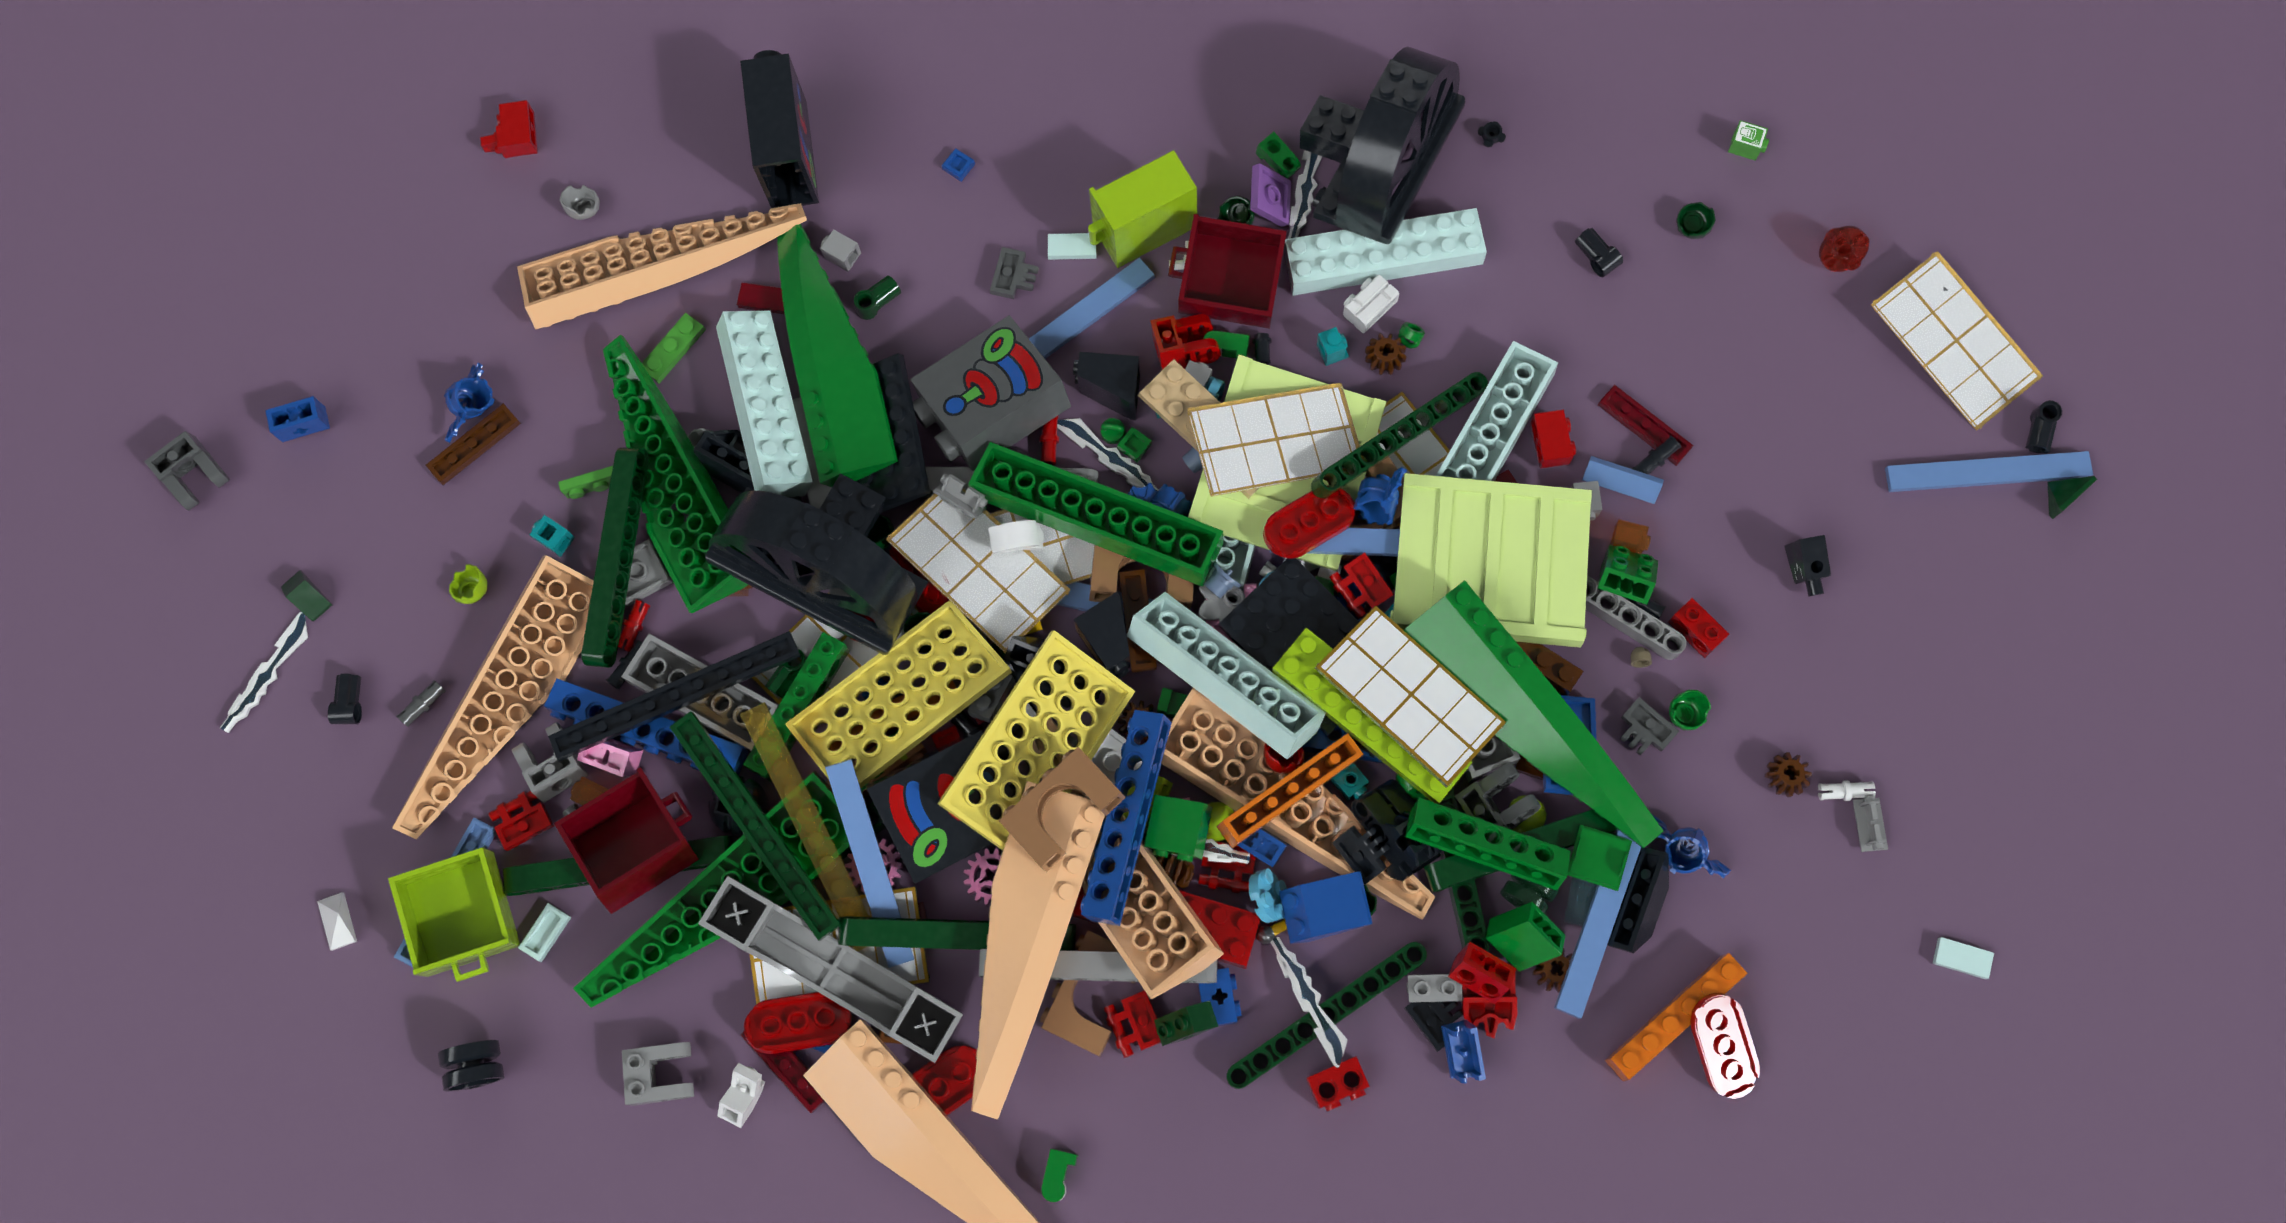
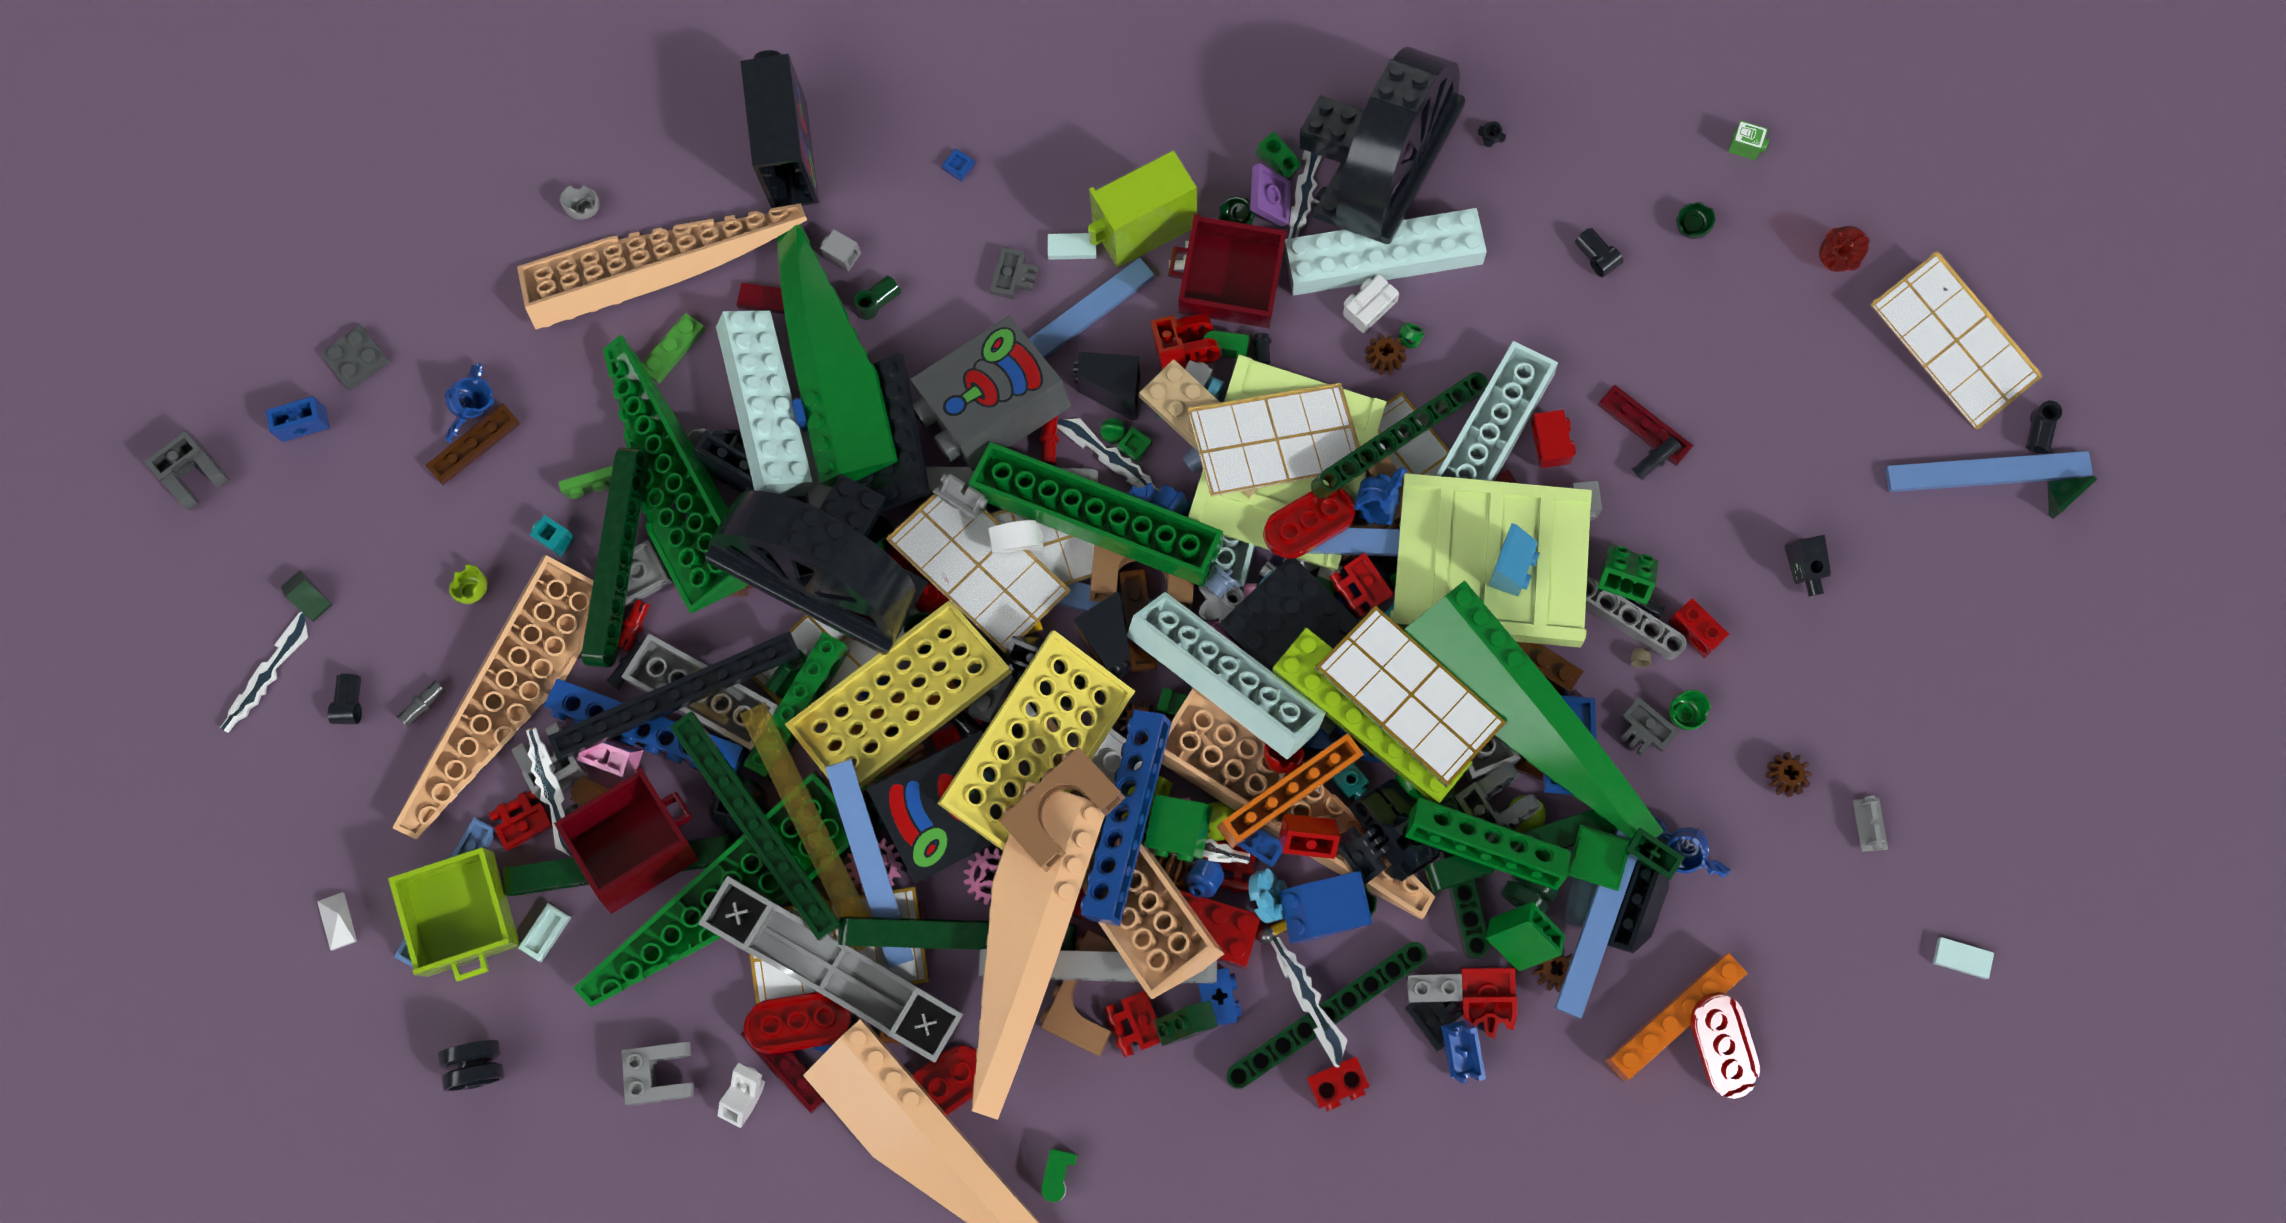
(355, 357): none -> dark grey plate
(514, 132): red hinge -> none
(550, 788): none -> white sword
(799, 413): none -> blue tile
(1204, 878): none -> blue head
(1309, 836): none -> red brick
(1332, 346): teal brick -> none
(1482, 972): red brick -> none
(1514, 562): none -> dark azure slope
(1623, 479): medium blue tile -> none
(1631, 536): clear orange brick -> none
(1654, 854): none -> dark green slope
(1846, 790): white pin -> none

